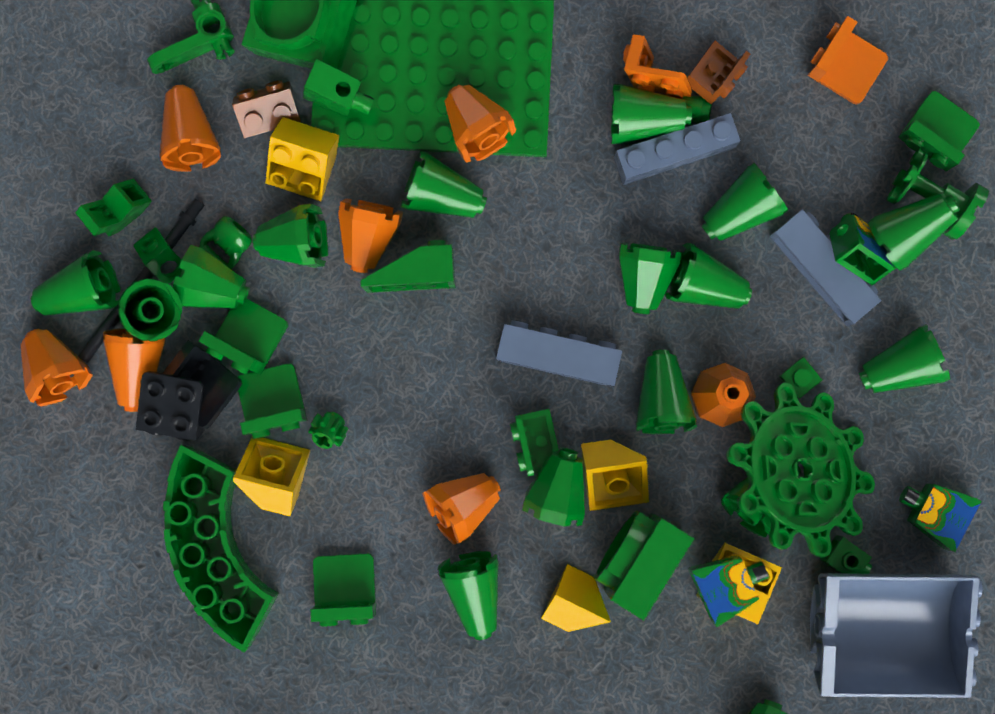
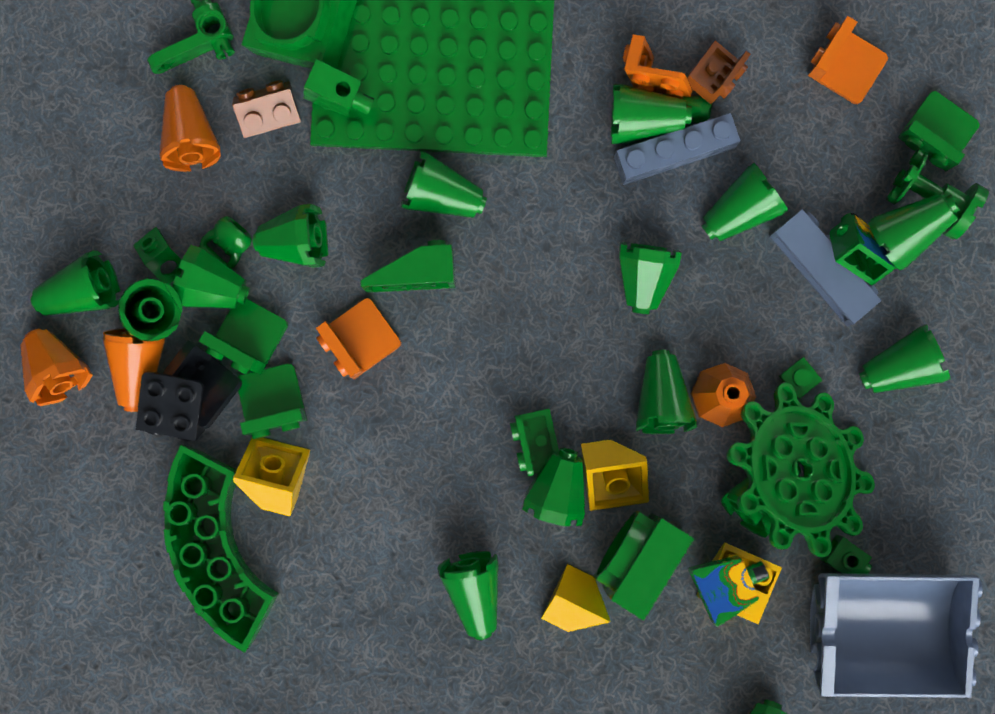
(116, 209): green brick -> none
(187, 219): black bar -> none
(301, 158): yellow slope -> none
(328, 430): green gear -> none
(344, 589): green bracket -> none
(358, 339): none -> orange bracket
(366, 232): orange cone -> none
(462, 504): orange cone -> none
(477, 123): orange cone -> none
(559, 355): sand blue brick -> none
(707, 281): green cone -> none
(940, 513): torso -> none

